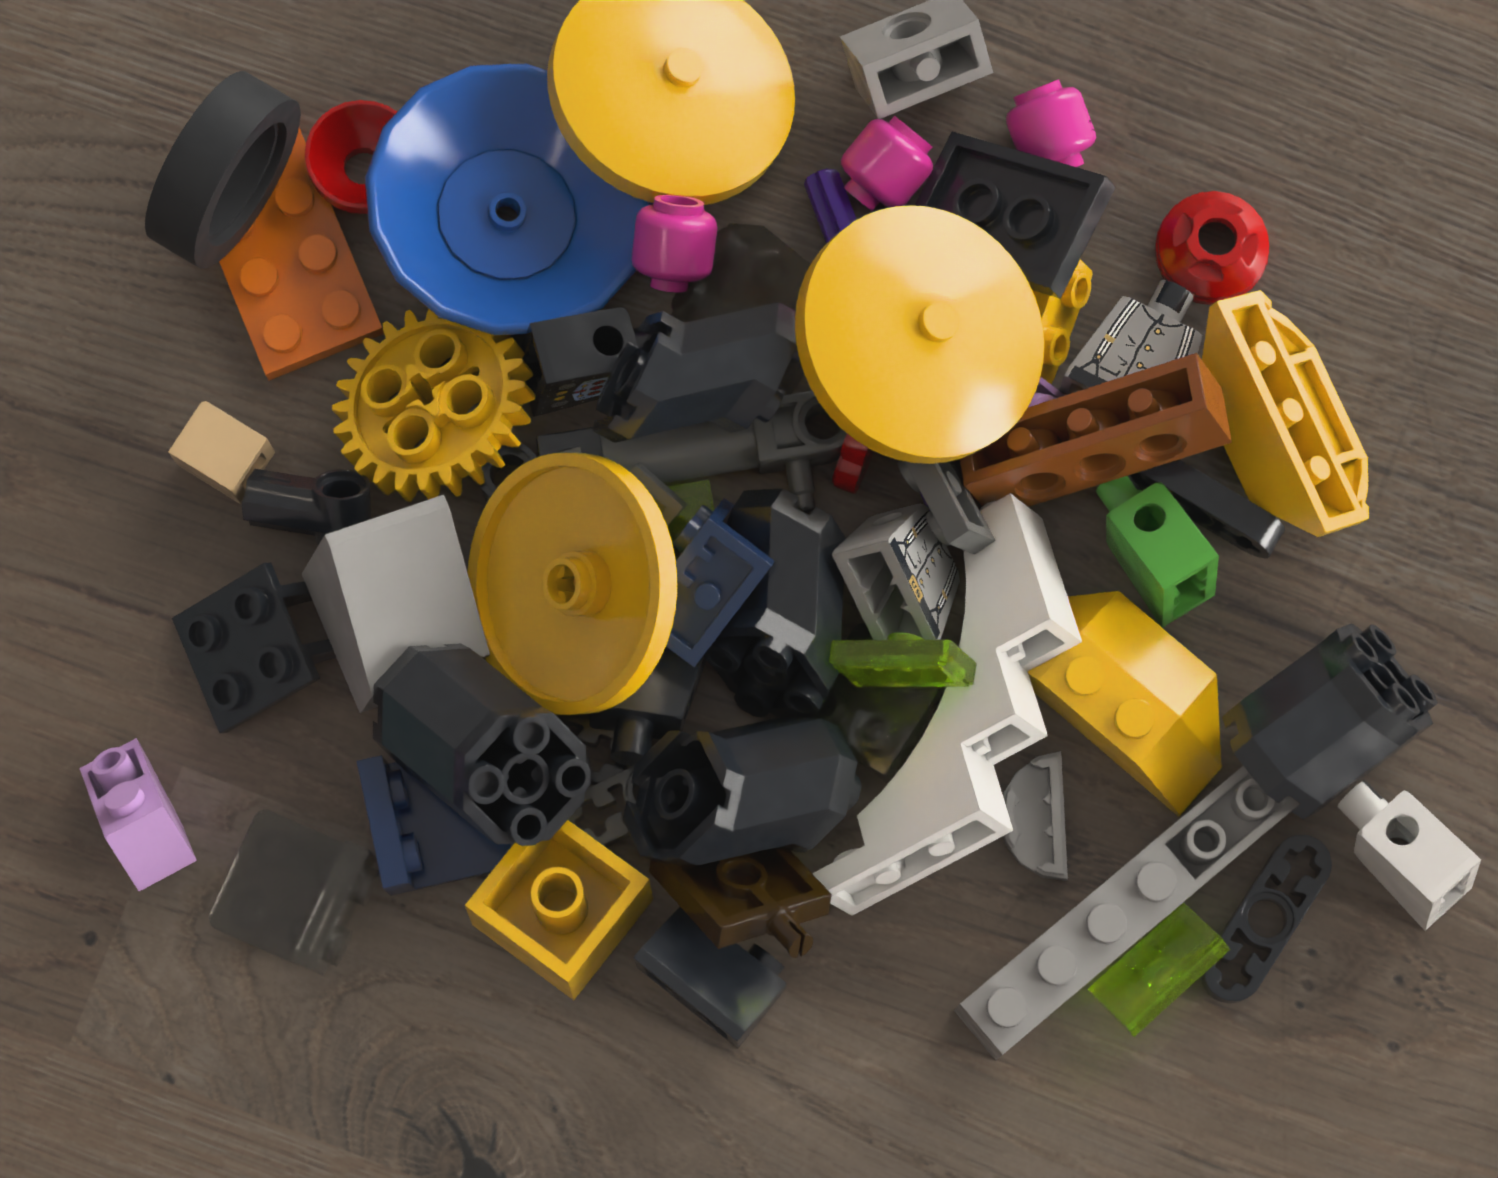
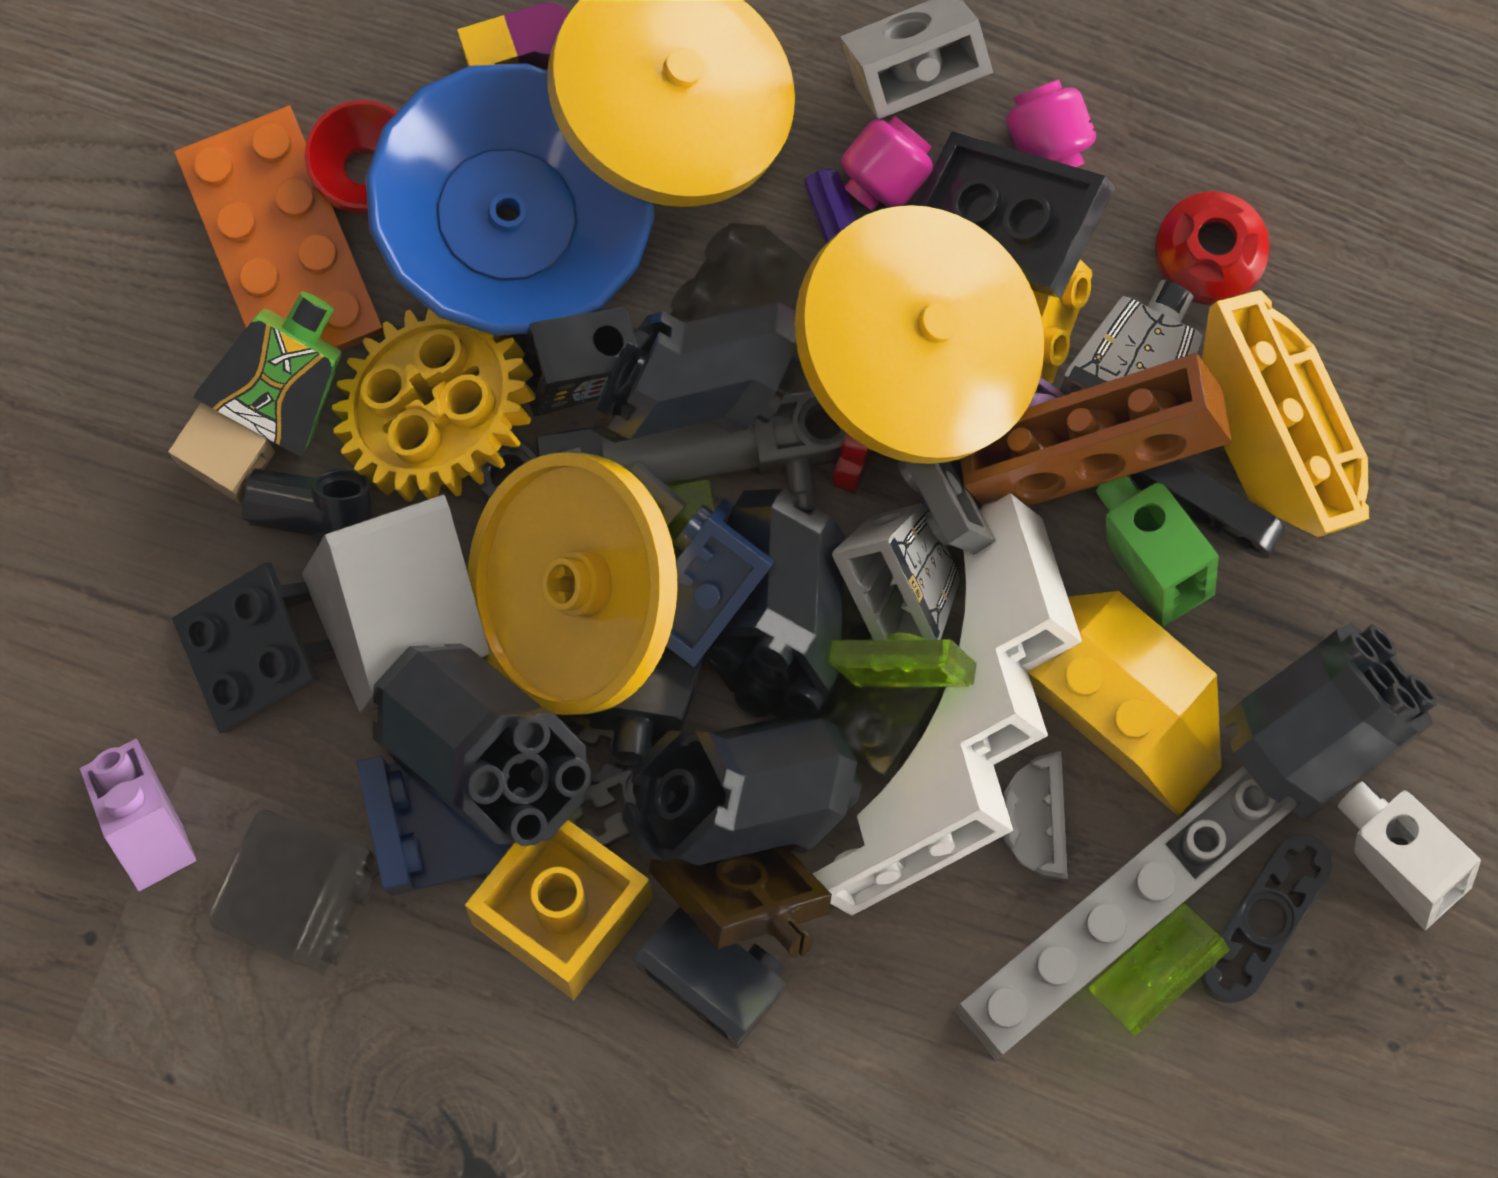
(222, 169): black tyre -> none
(277, 374): none -> torso
(514, 37): none -> leg
(674, 242): dark pink head -> none

